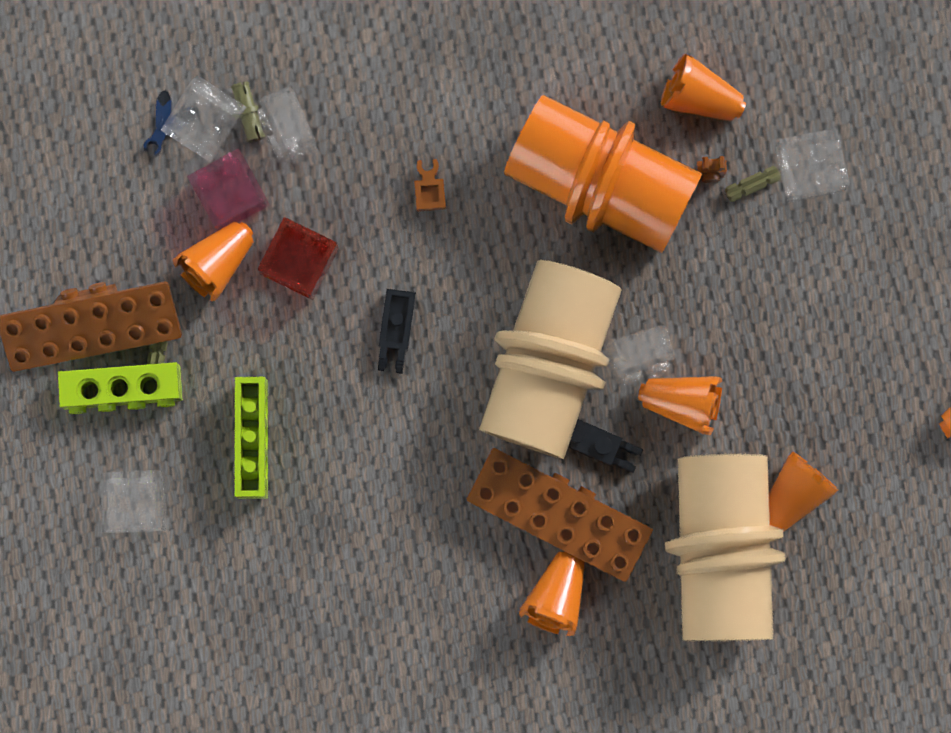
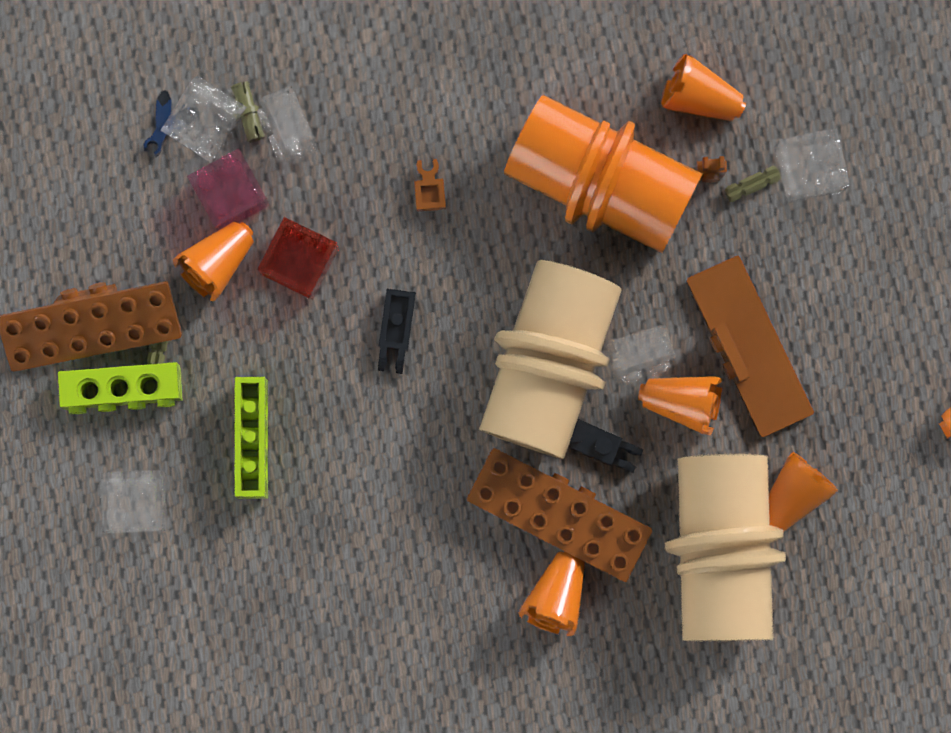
(749, 346): none -> dark orange bracket

